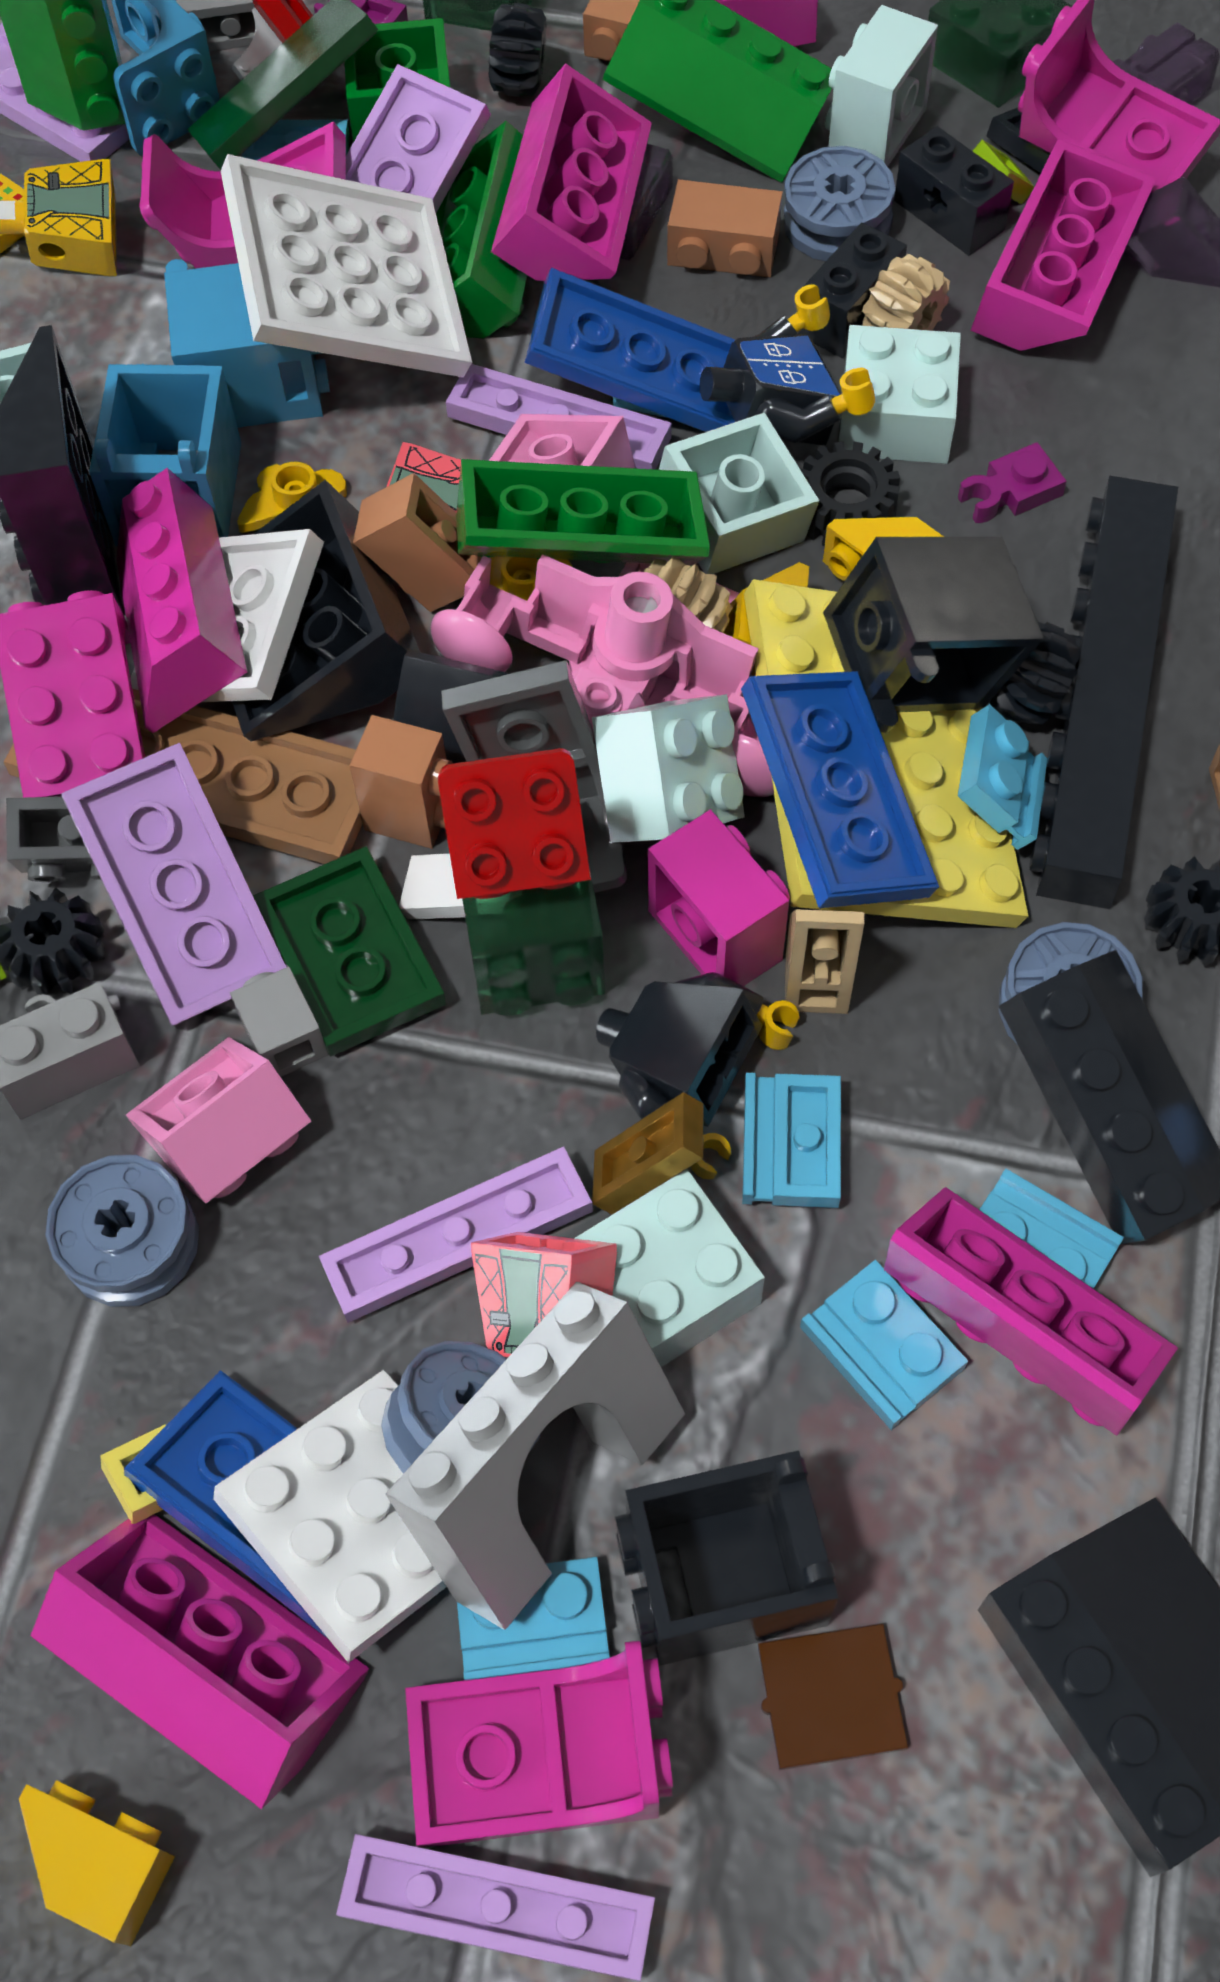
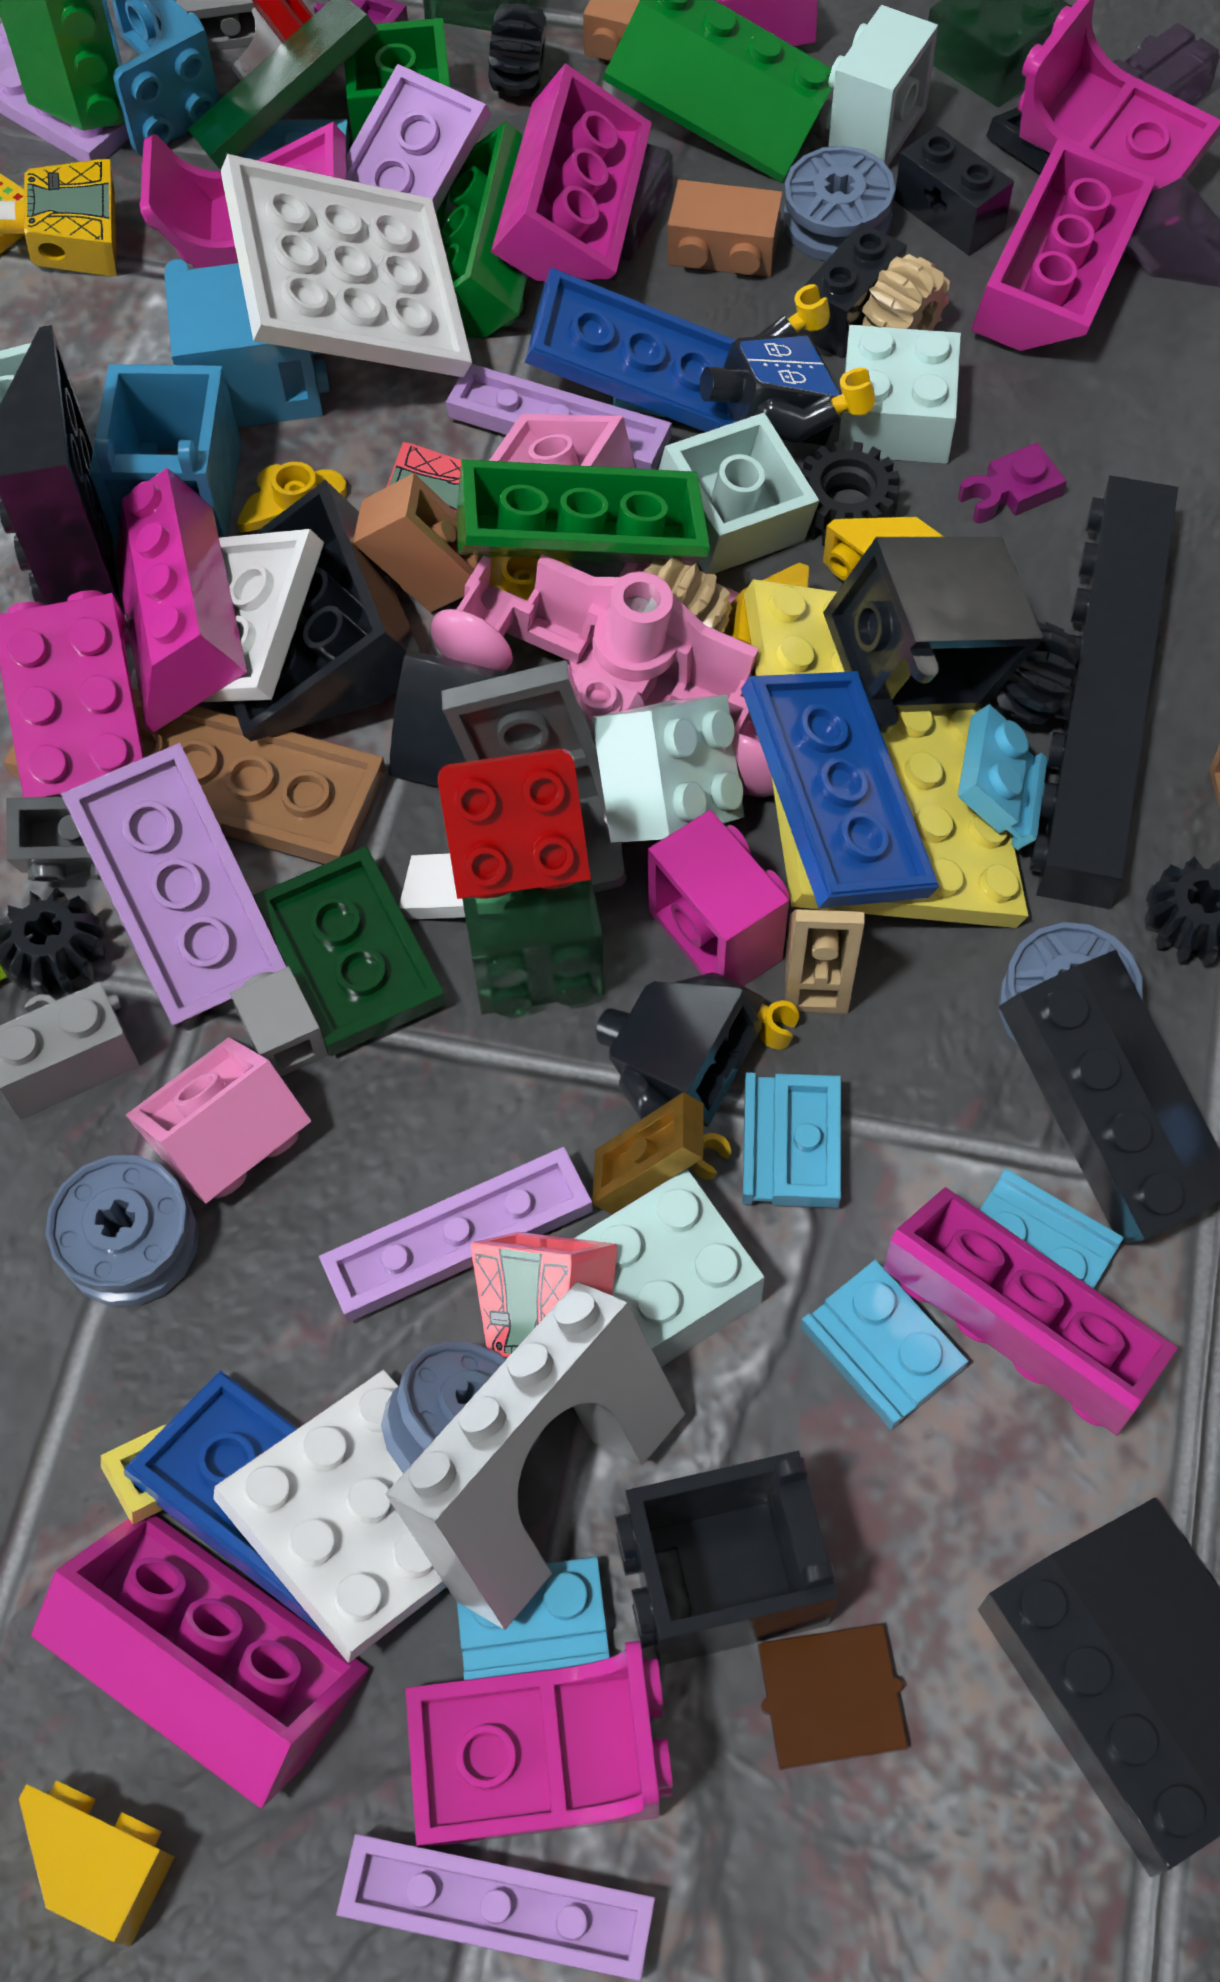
(398, 781): nougat brick -> none
(1022, 186): lime plate -> none

